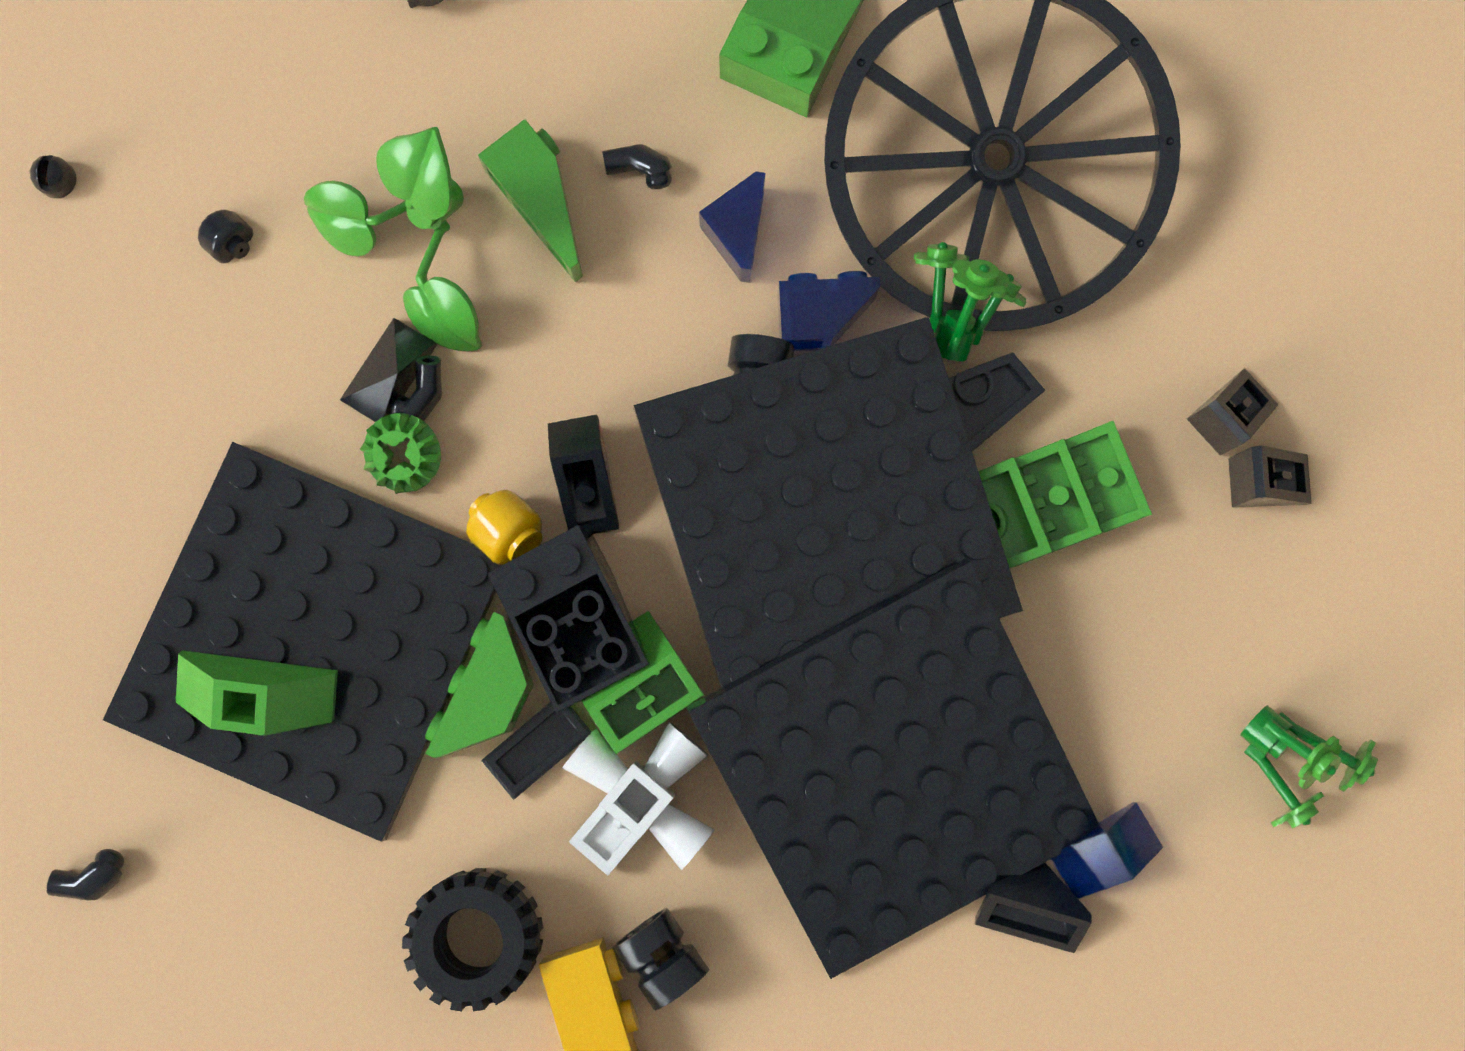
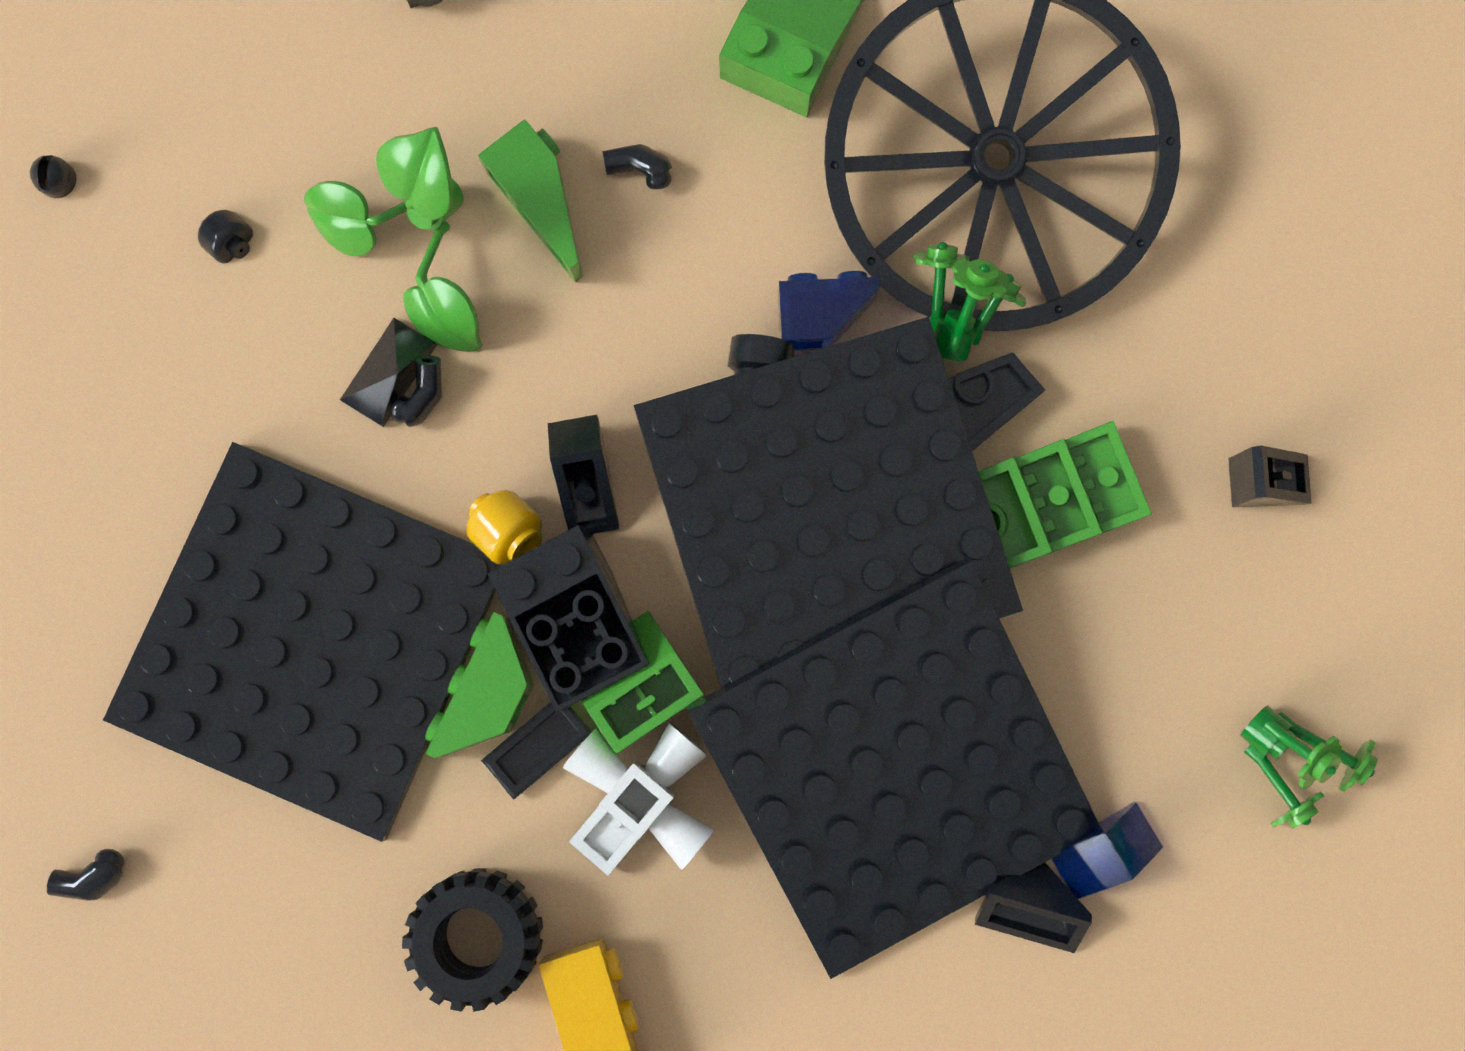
(254, 693): bright green slope -> none
(422, 452): bright green gear -> none
(670, 975): black wheel -> none
(734, 224): clear blue slope -> none
(1233, 413): black slope -> none

